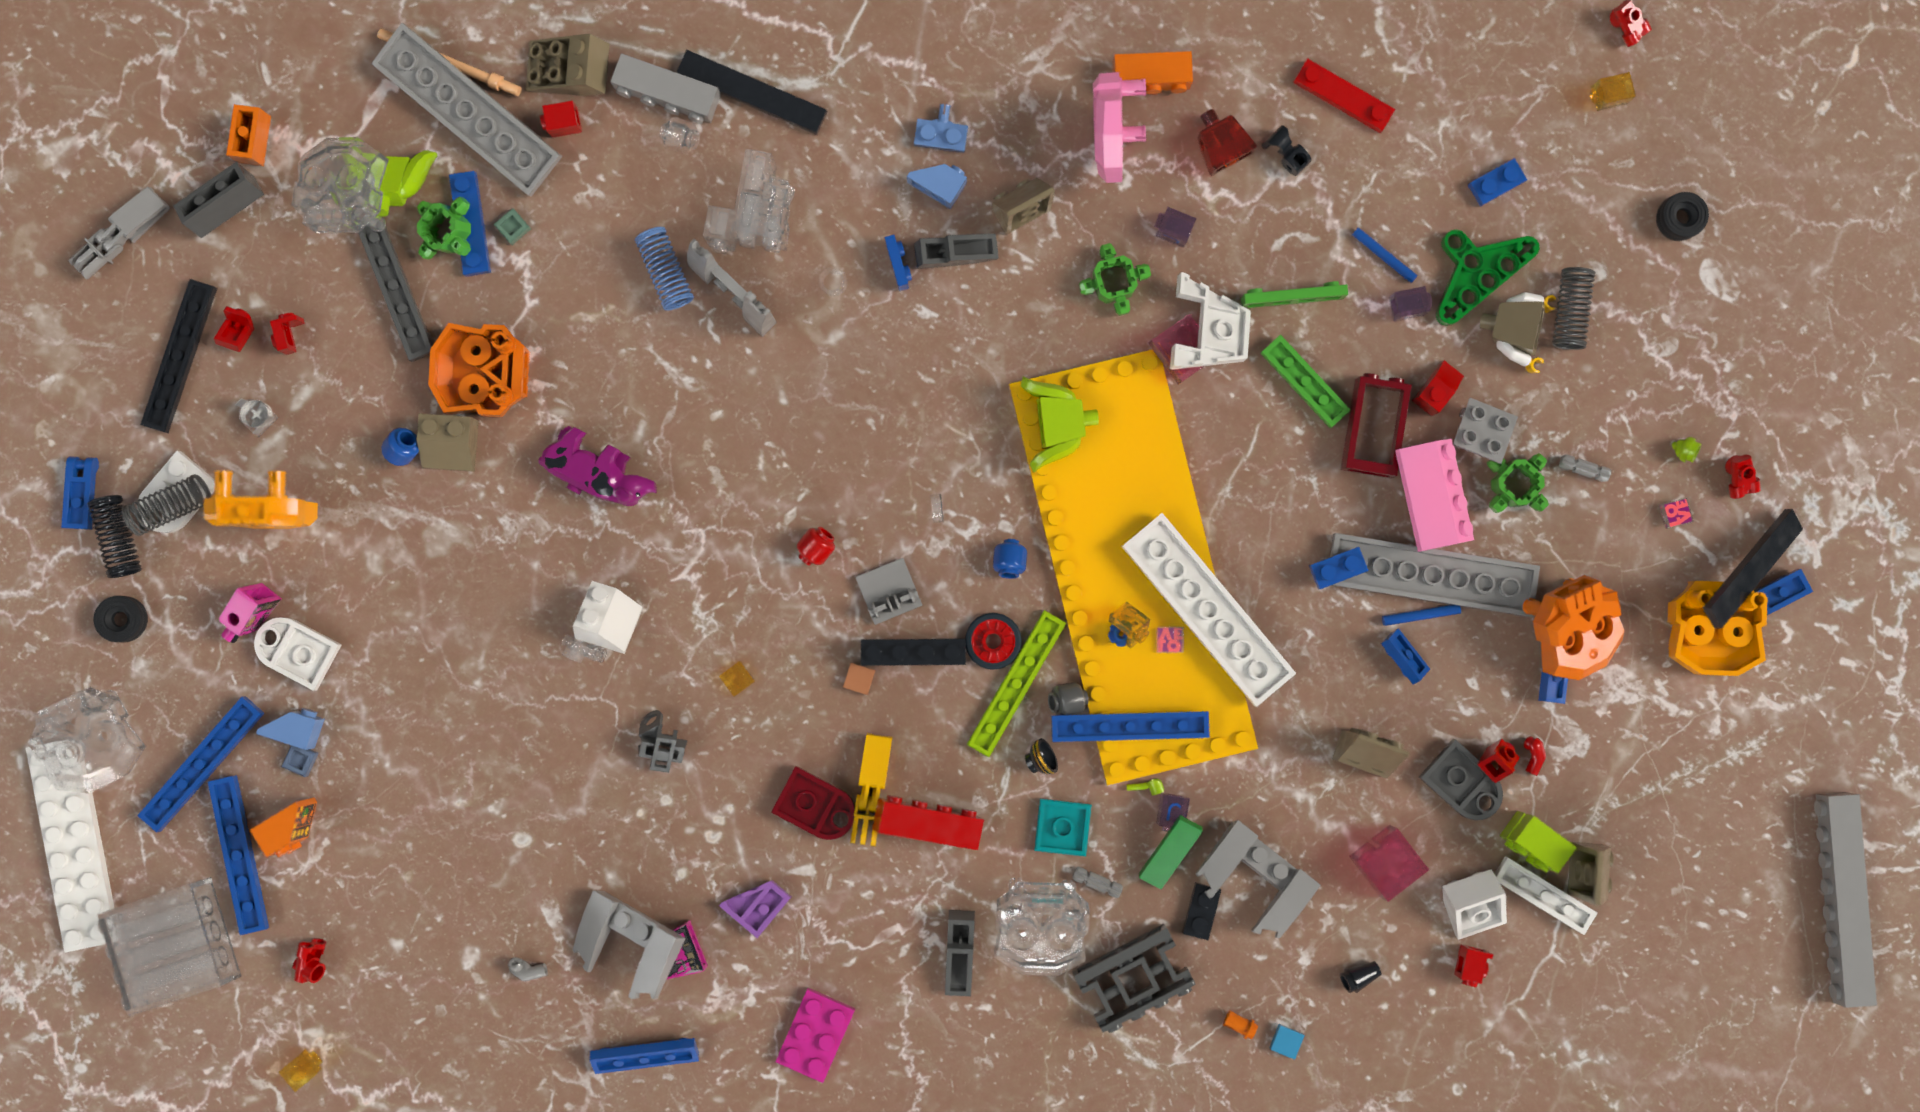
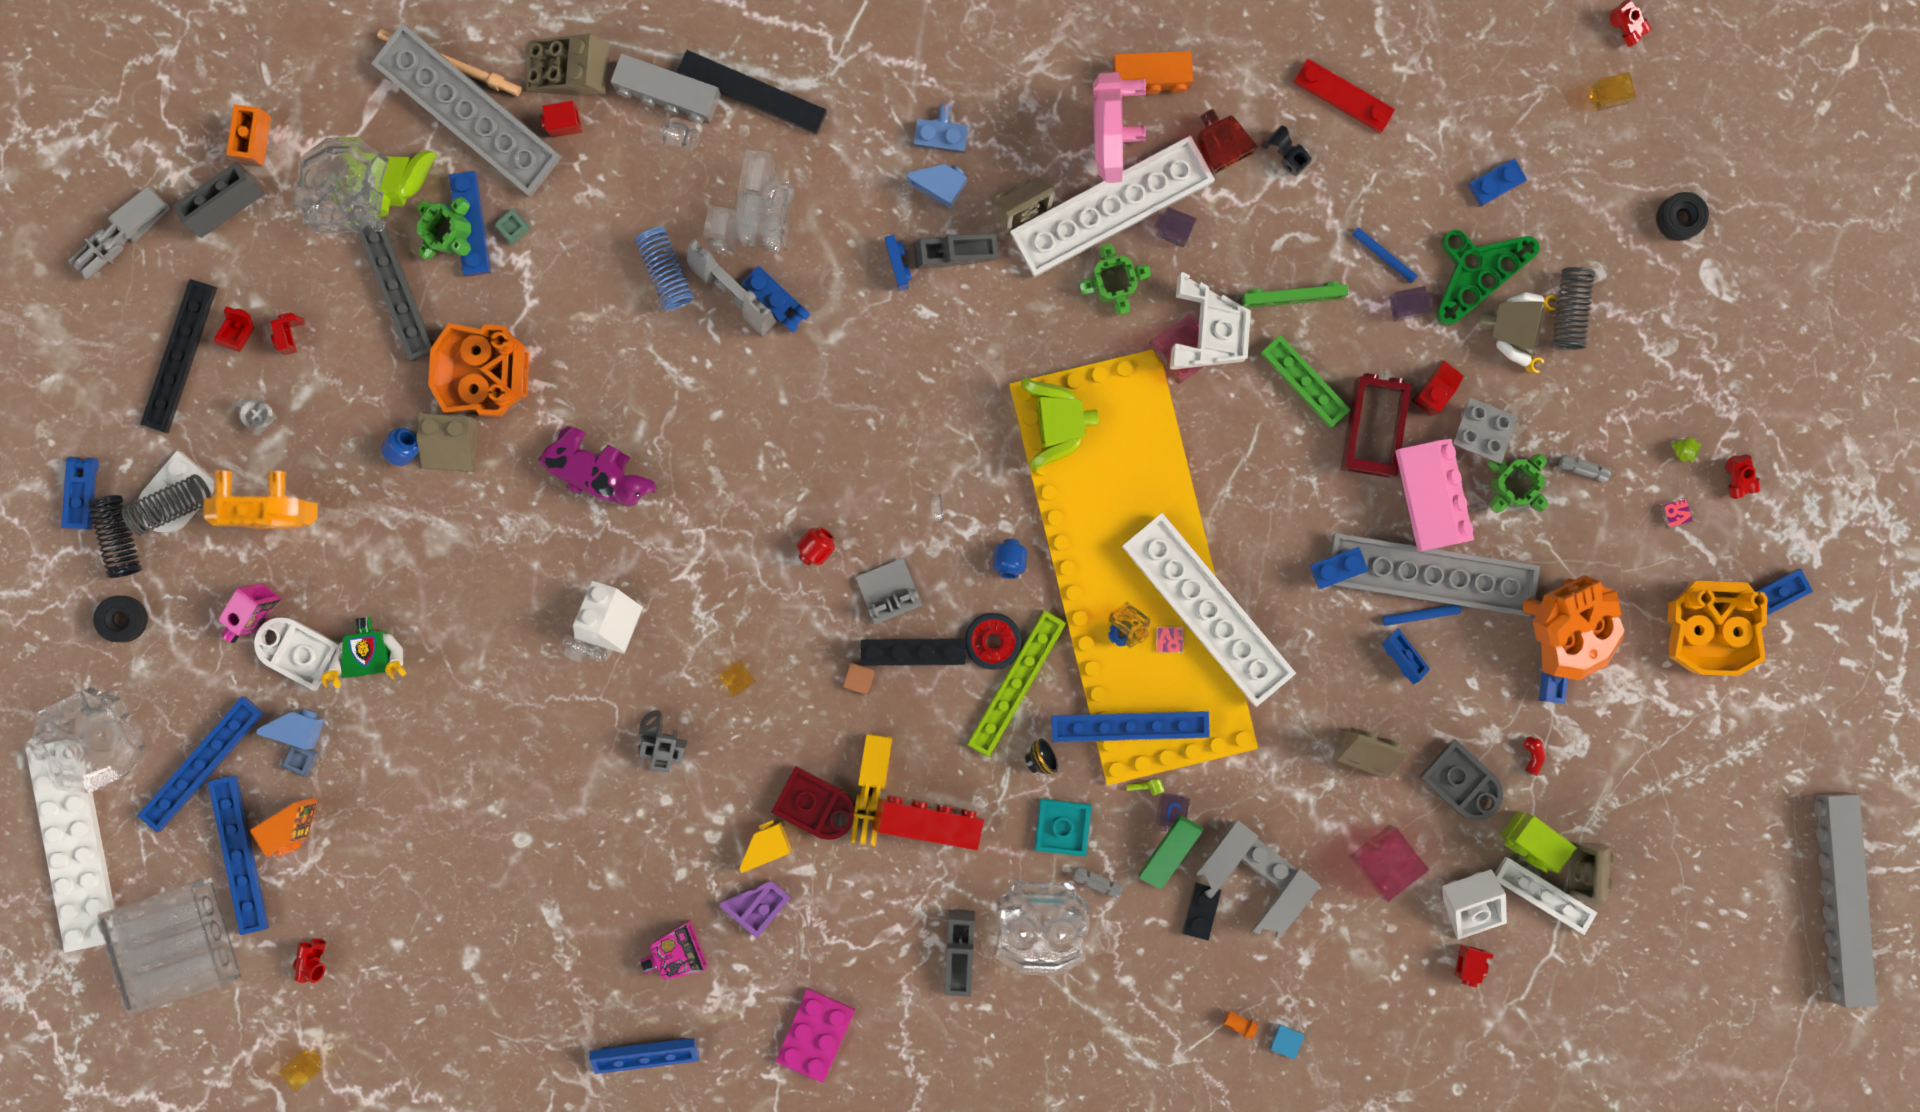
(365, 654): none -> torso
(525, 971): light grey arm -> none
(660, 943): light grey wedge -> none
(766, 846): none -> yellow slope
(775, 298): none -> blue plate
(1067, 699): dark grey head -> none
(1112, 206): none -> white plate
(1124, 959): dark grey fence -> none
(1359, 976): black cone -> none
(1504, 755): red brick -> none
(1753, 568): black tile -> none

